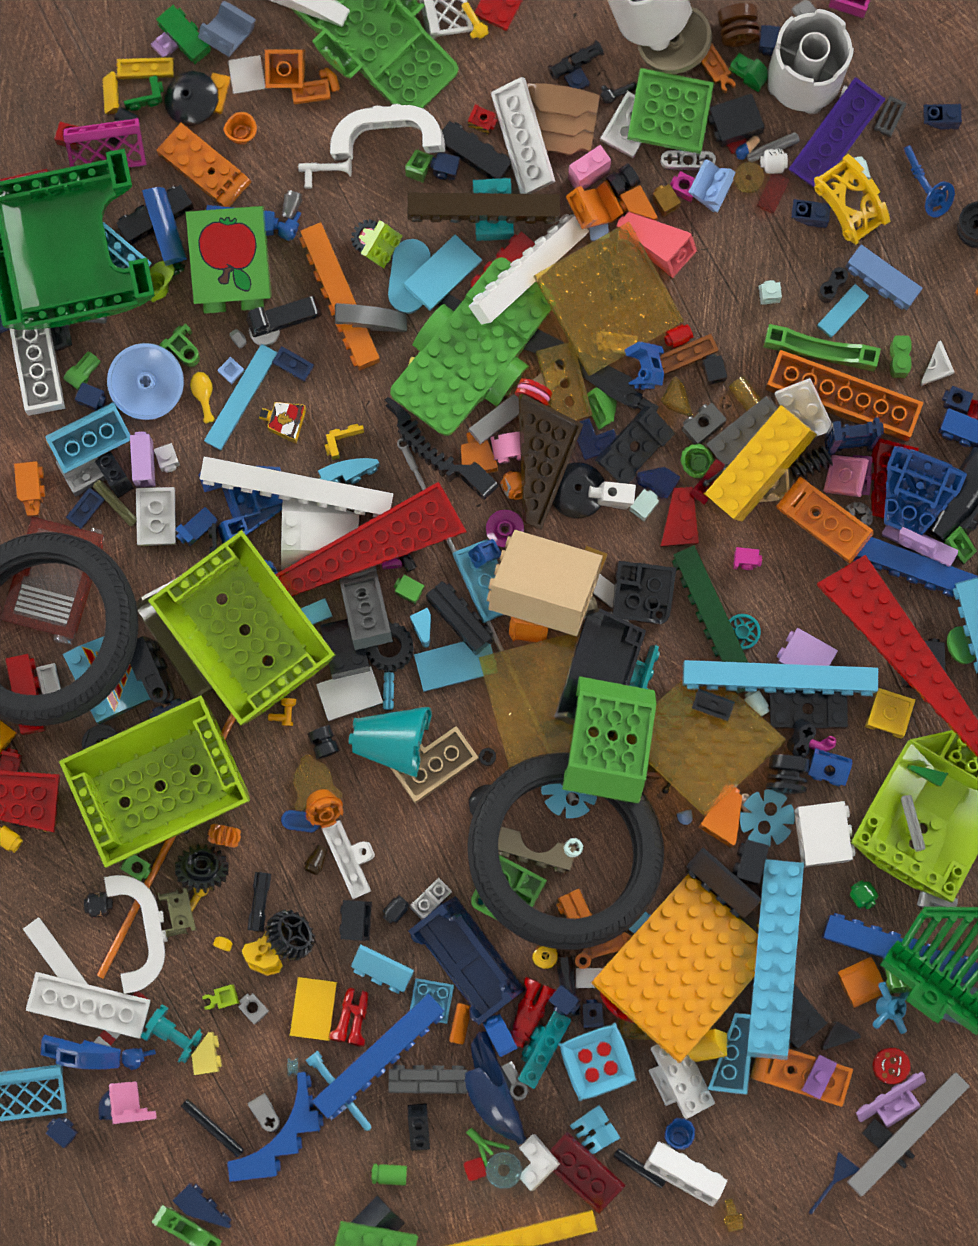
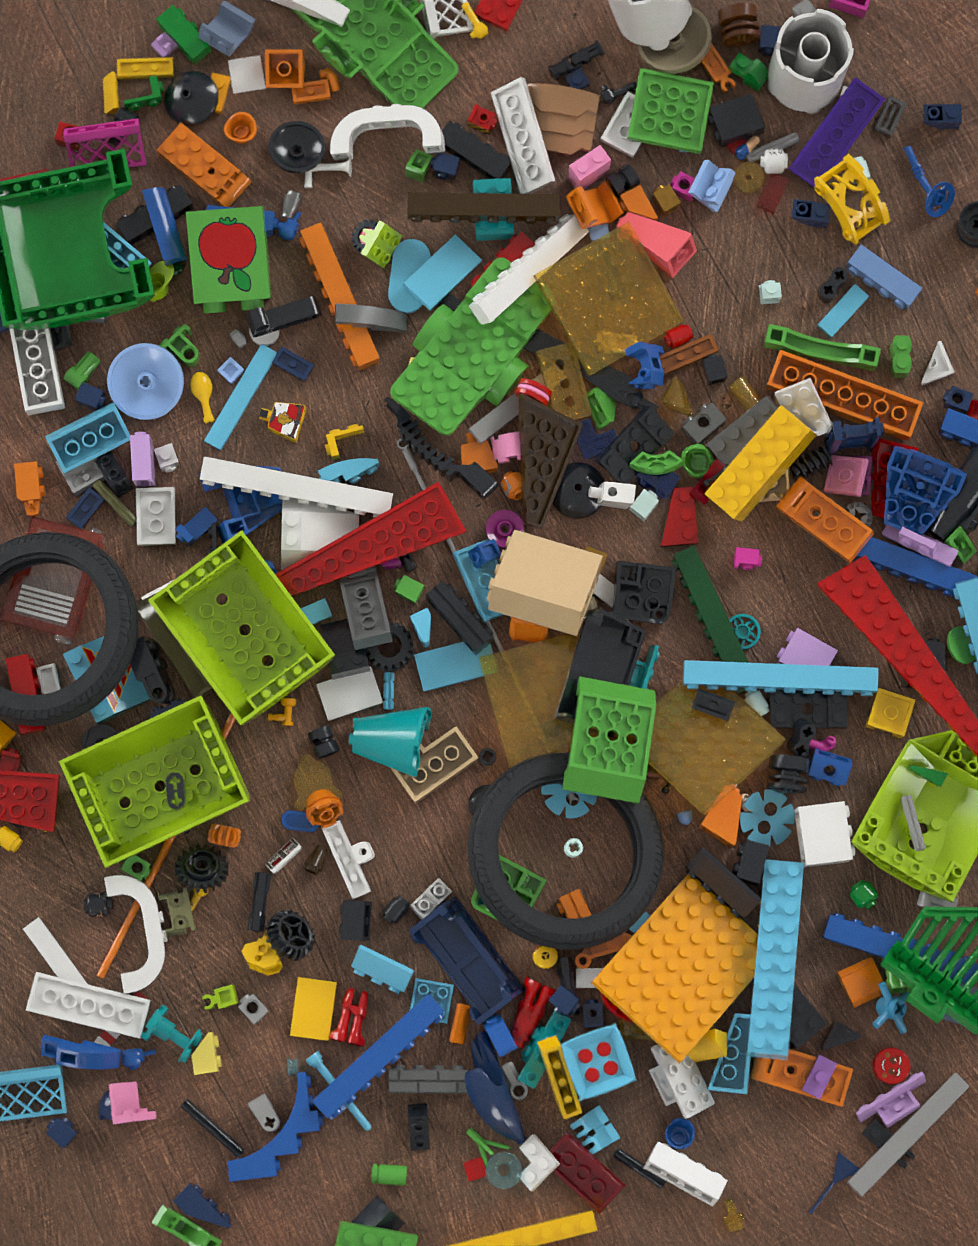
(170, 790): none -> black beam
(223, 943): yellow tile -> none
(283, 856): none -> white slope
(296, 137): none -> black dish
(511, 844): dark tan arch -> none
(559, 1077): none -> yellow brick
(656, 464): none -> bright green tile
(674, 156): white beam -> none

